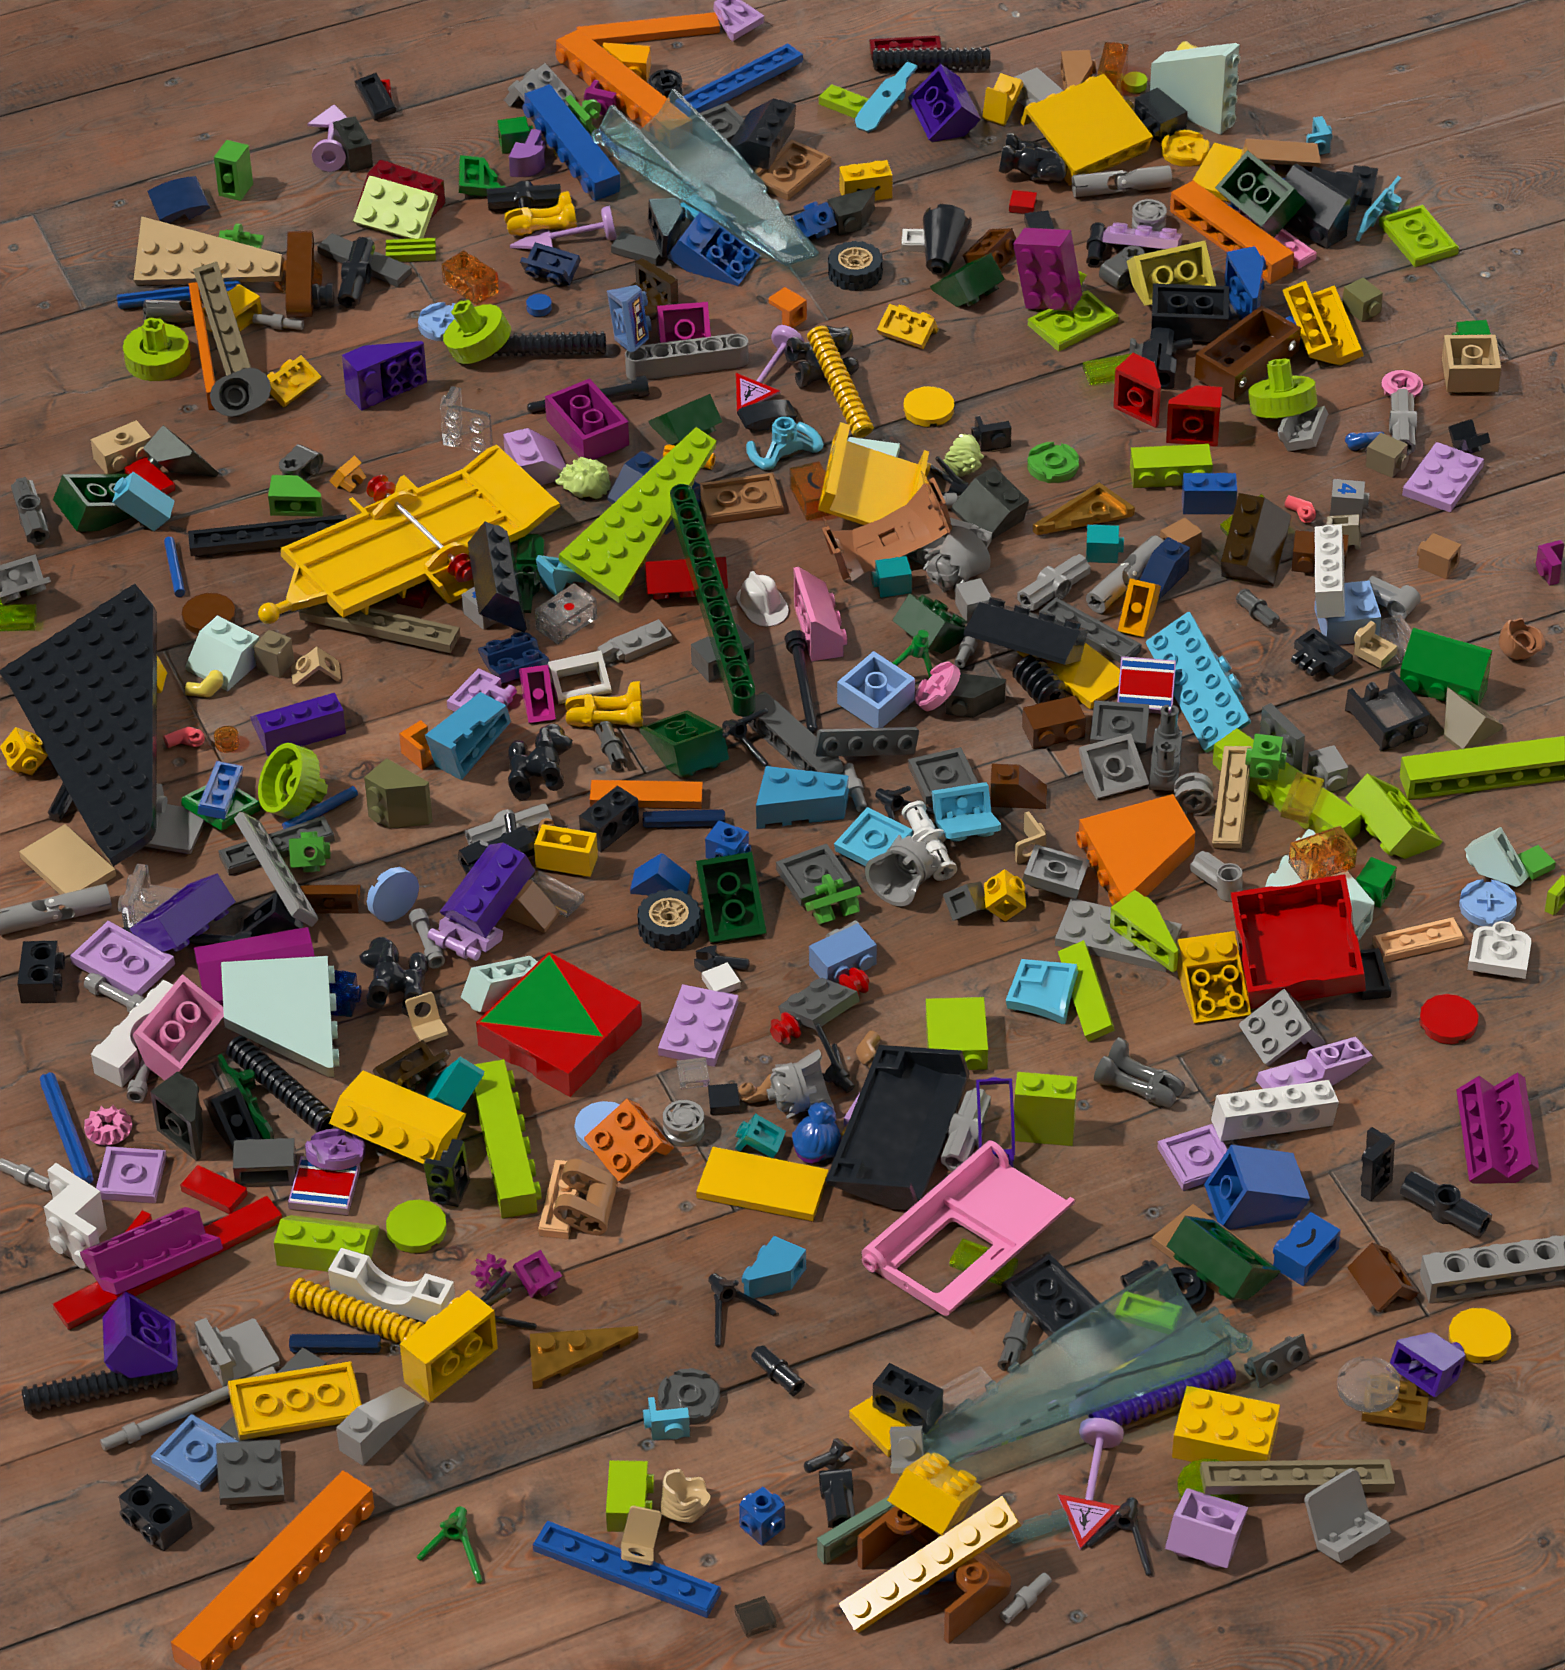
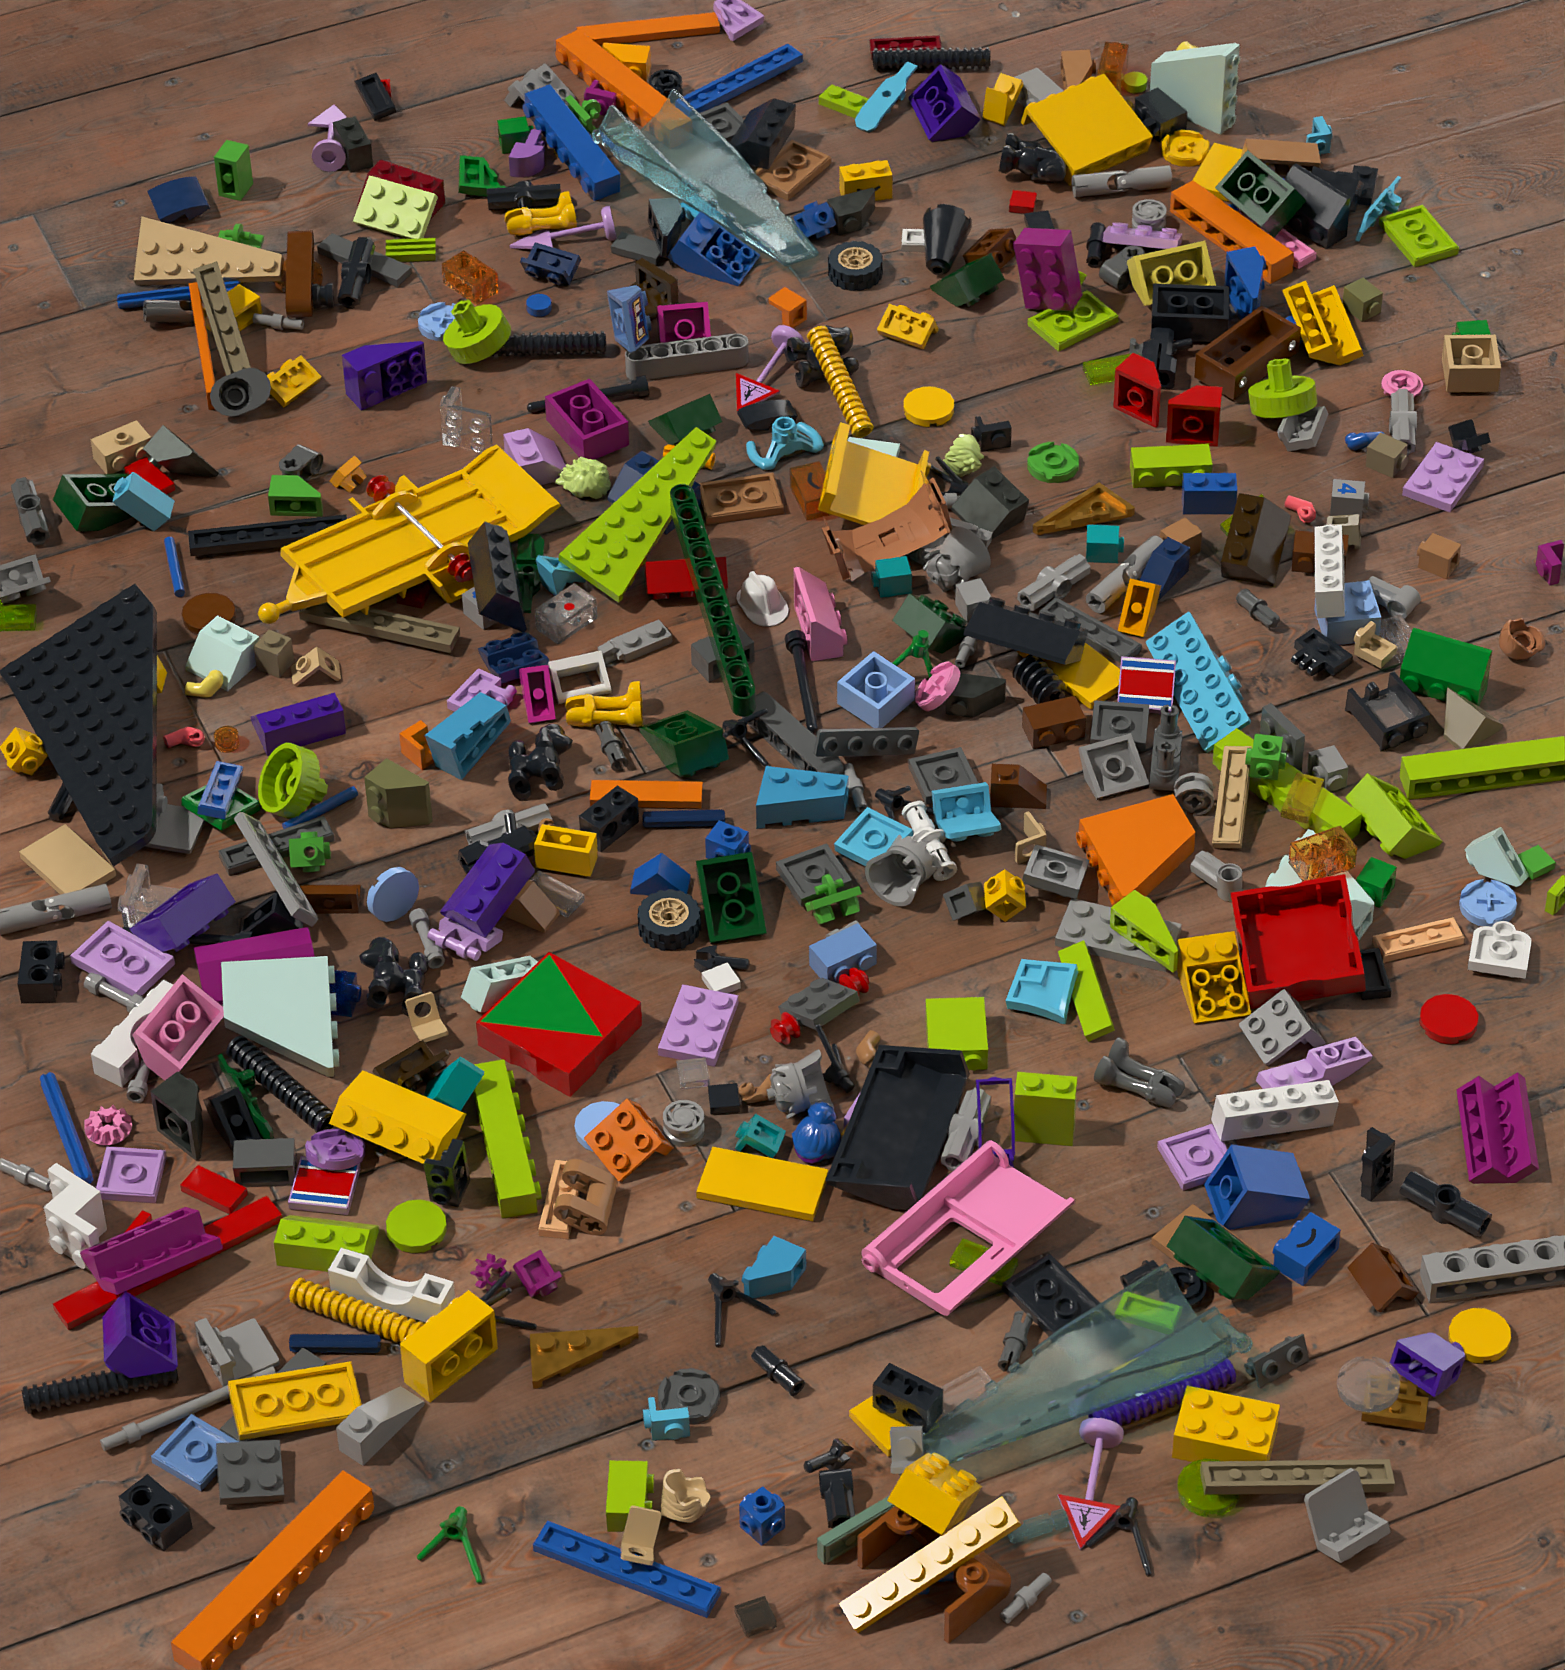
(159, 362): lime piece -> none
(1206, 1528): lavender slope -> none

